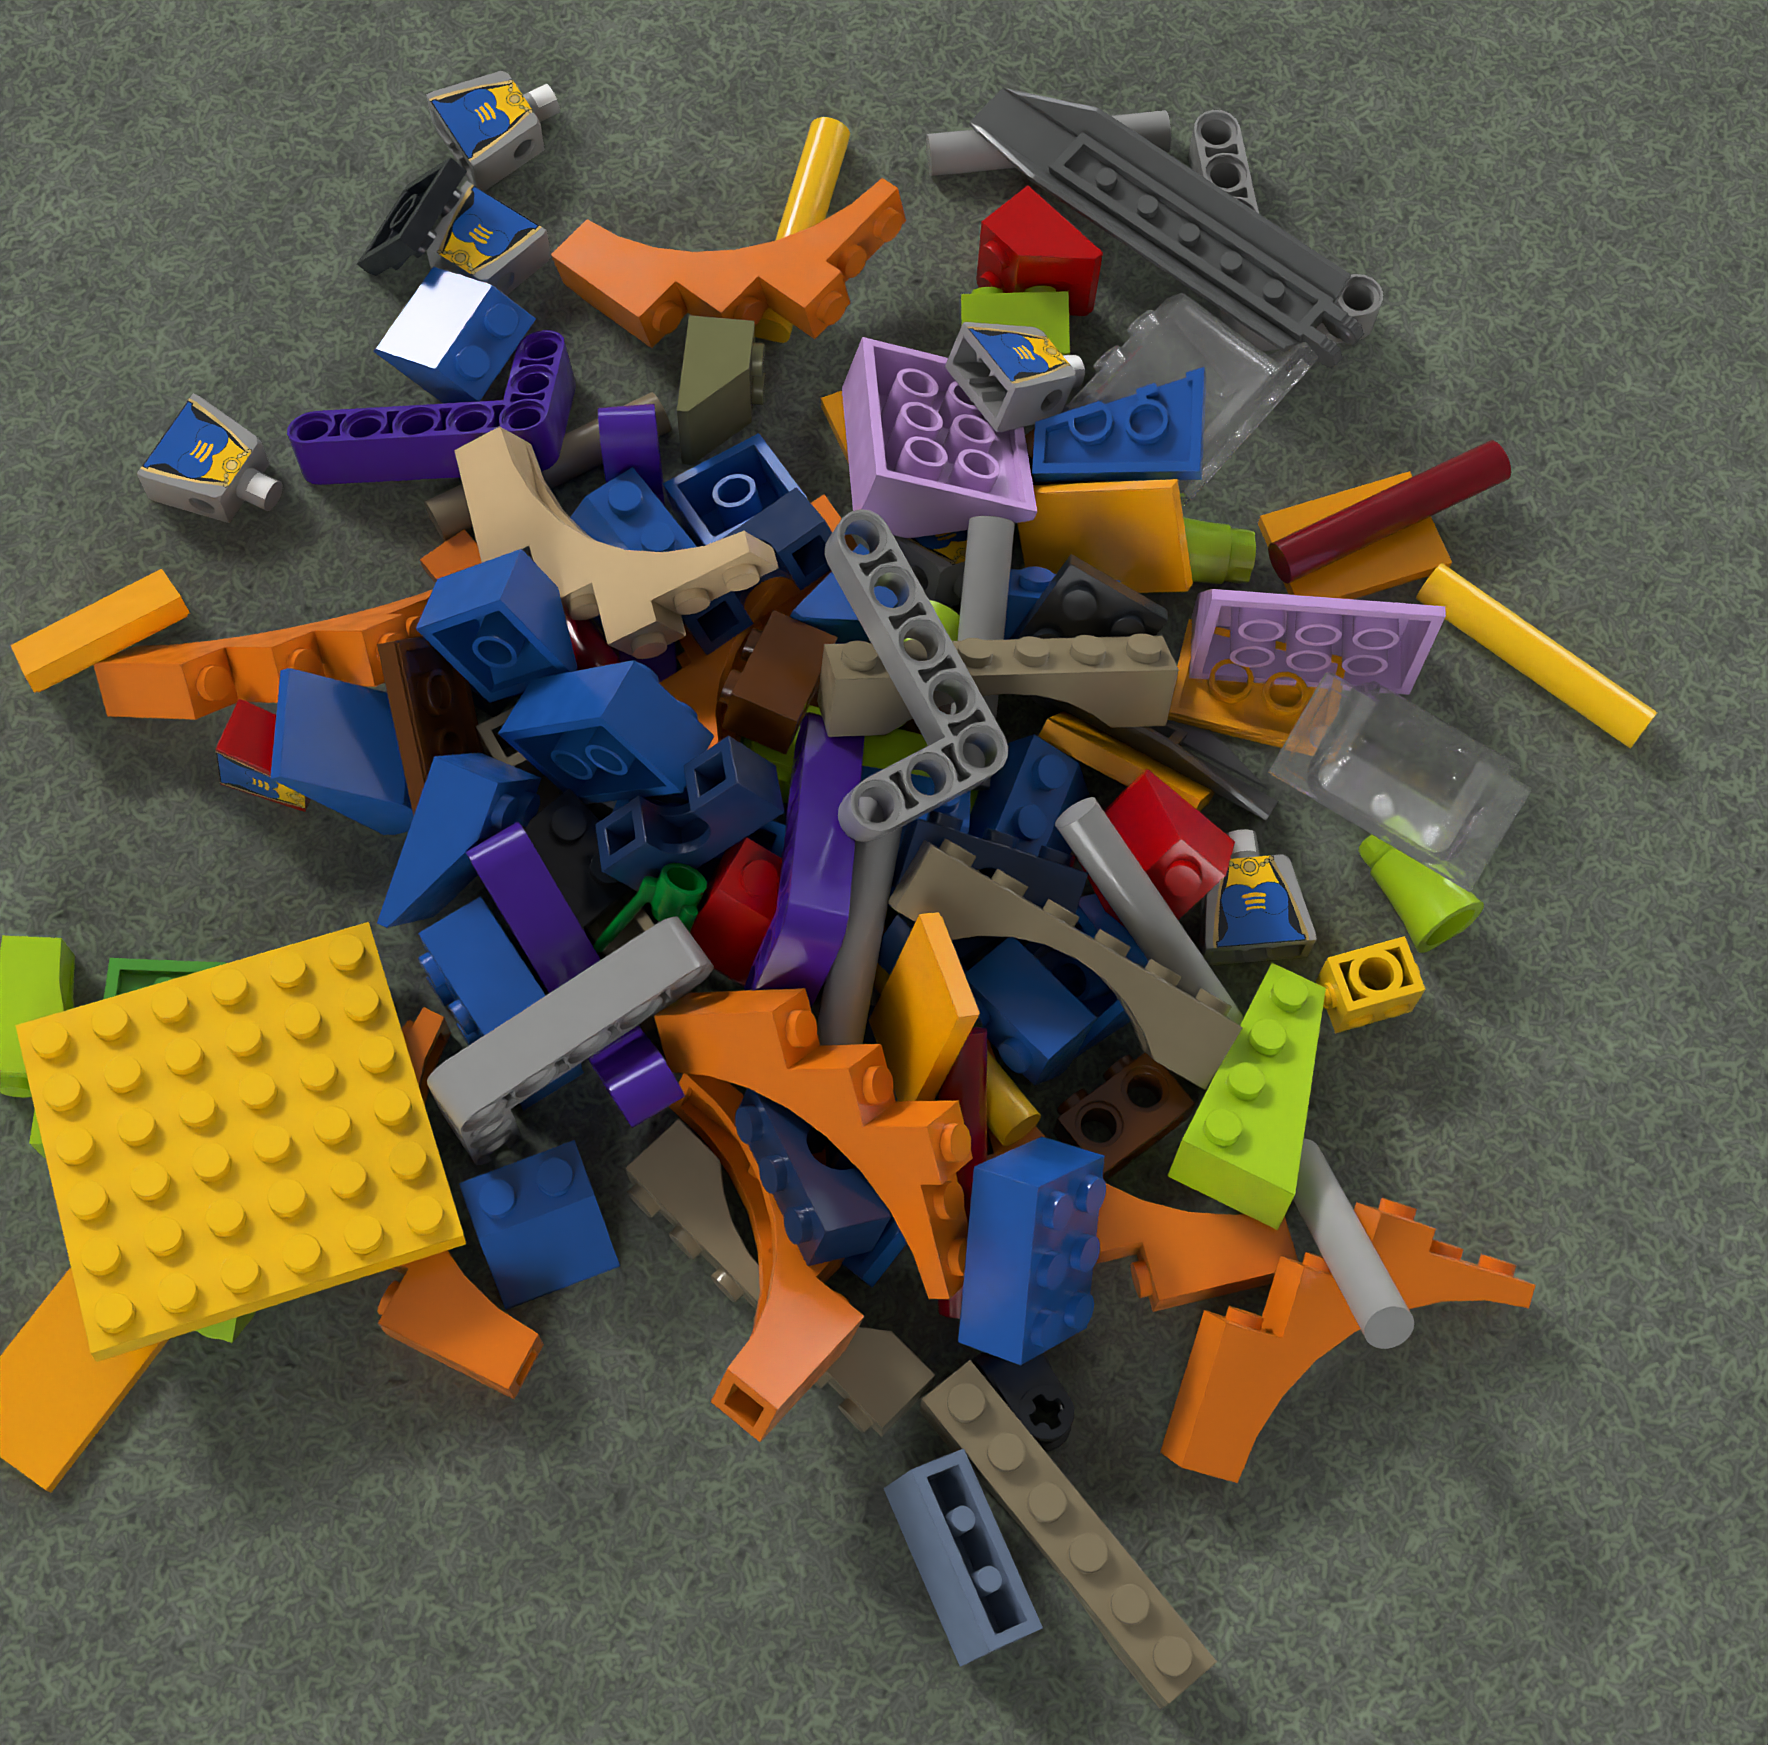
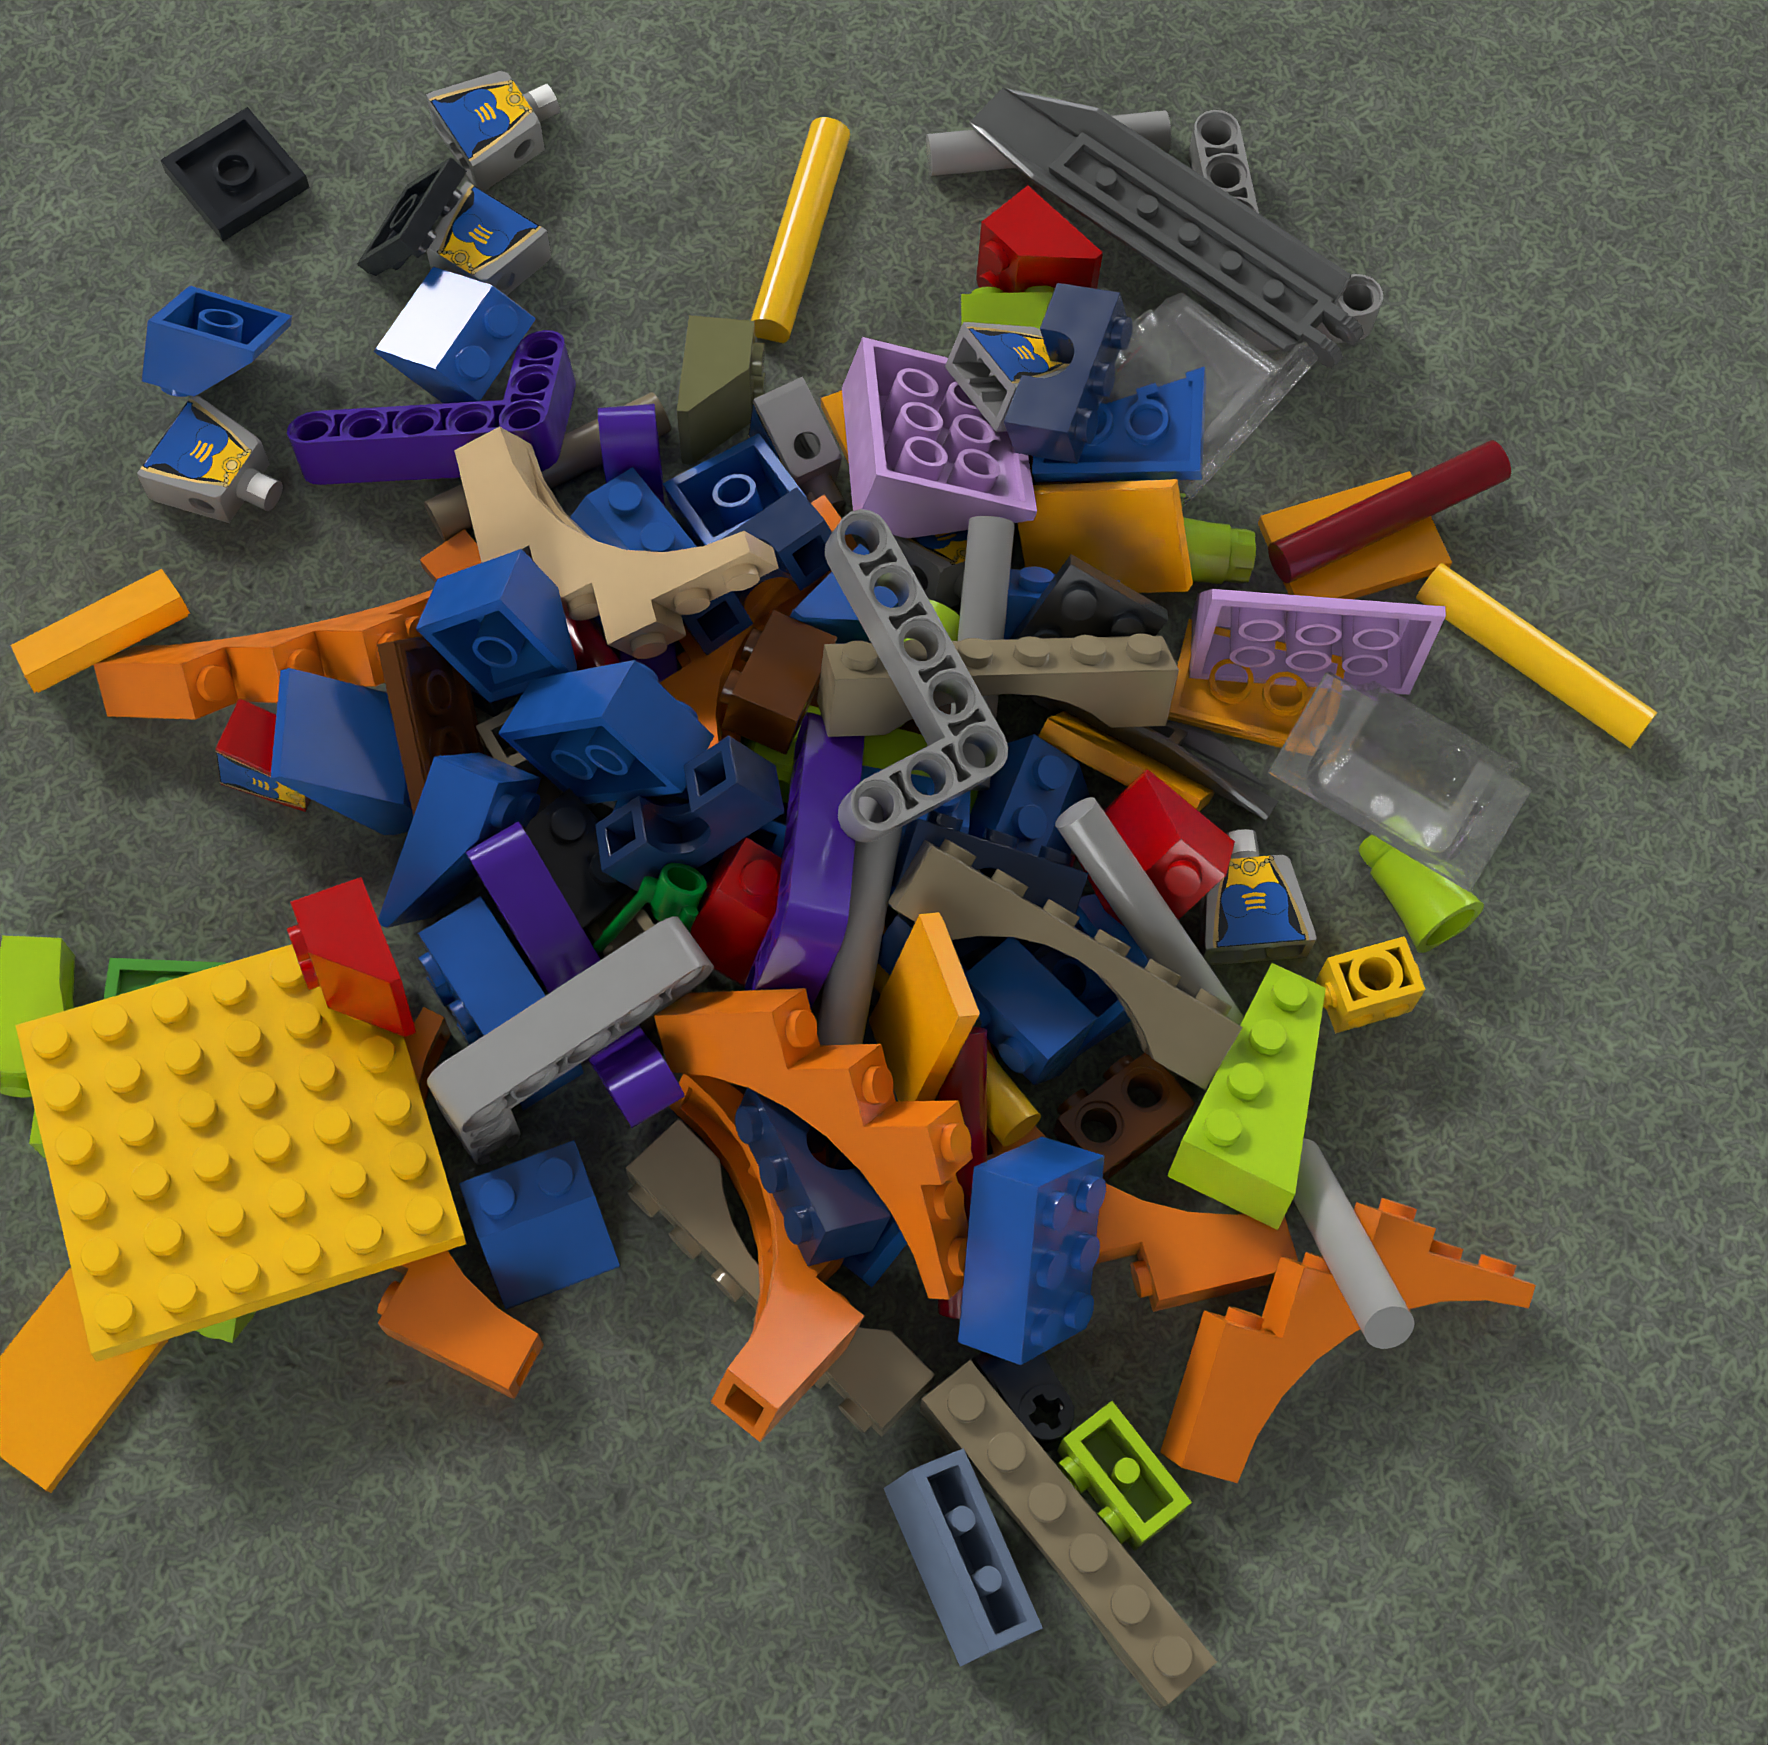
(205, 340): none -> blue slope
(235, 174): none -> black plate
(349, 957): none -> red slope
(794, 276): orange arch -> none
(799, 439): none -> light grey torso
(1059, 412): none -> dark blue arch
(1121, 1476): none -> lime brick

